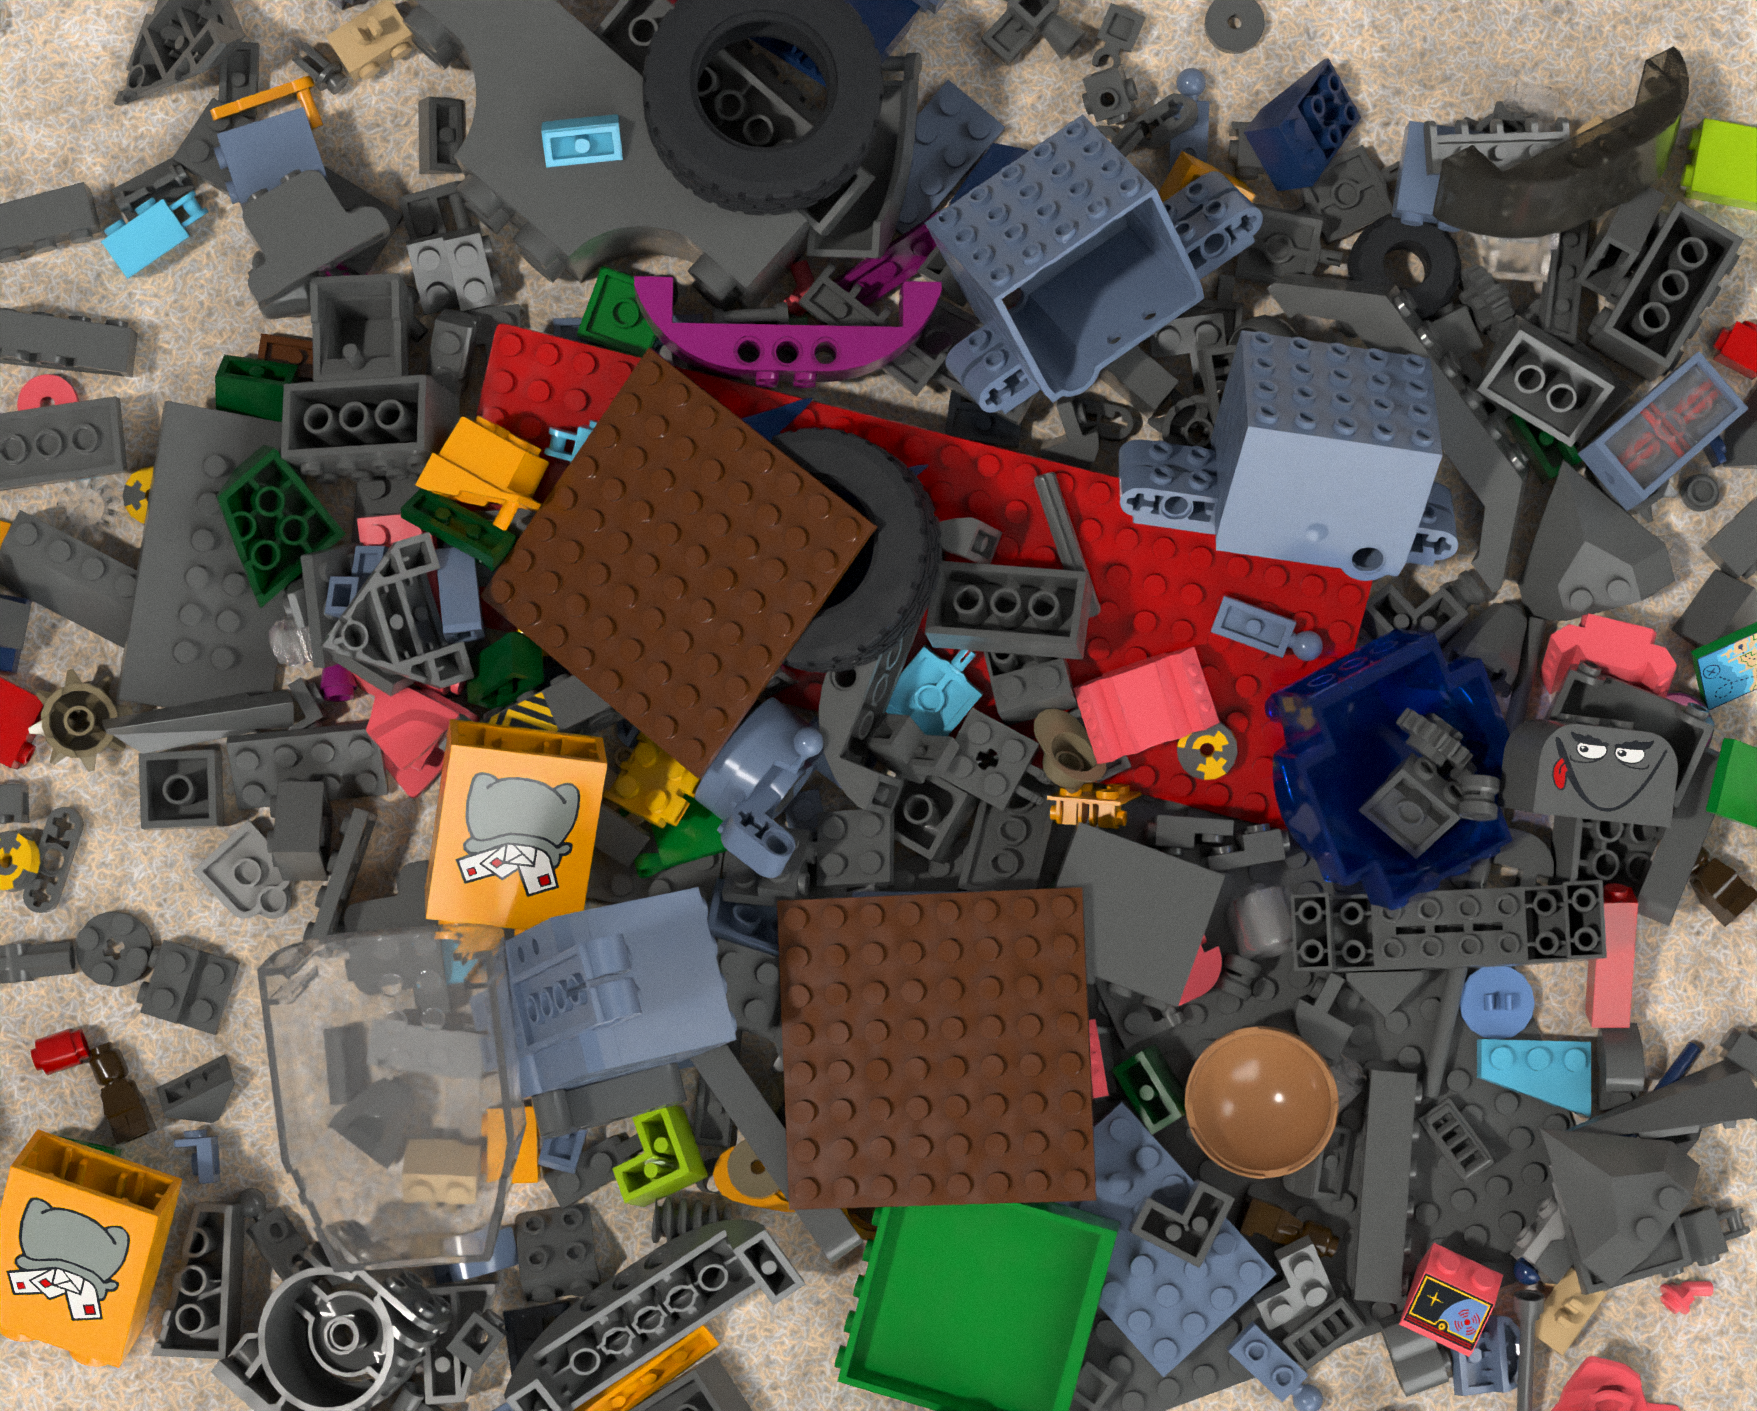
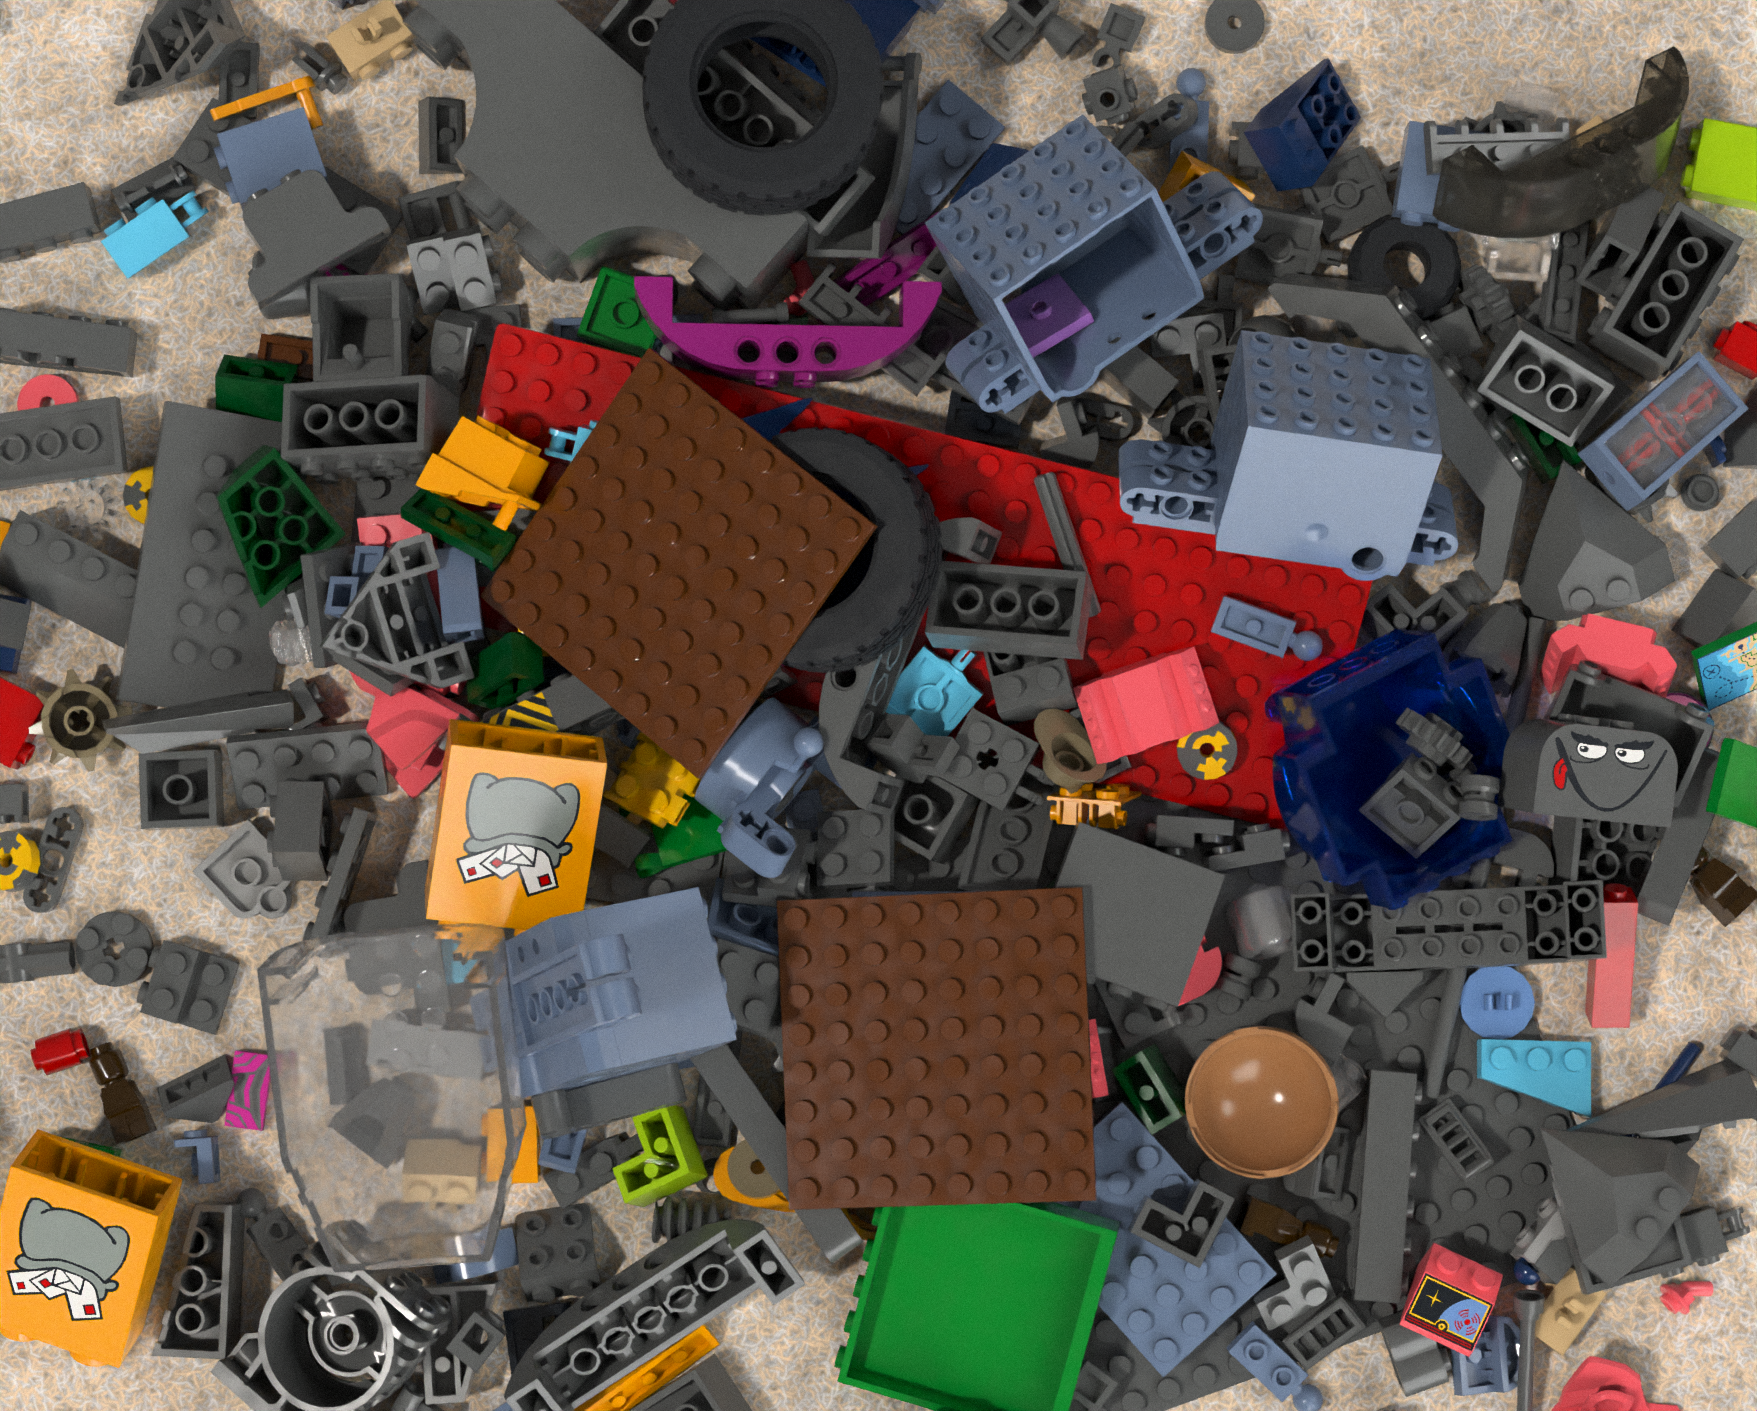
(251, 1091): none -> tile
(337, 684): magenta cone -> none
(582, 140): medium azure slope -> none
(1048, 314): none -> medium lavender plate
(1620, 1066): dark grey brick -> none

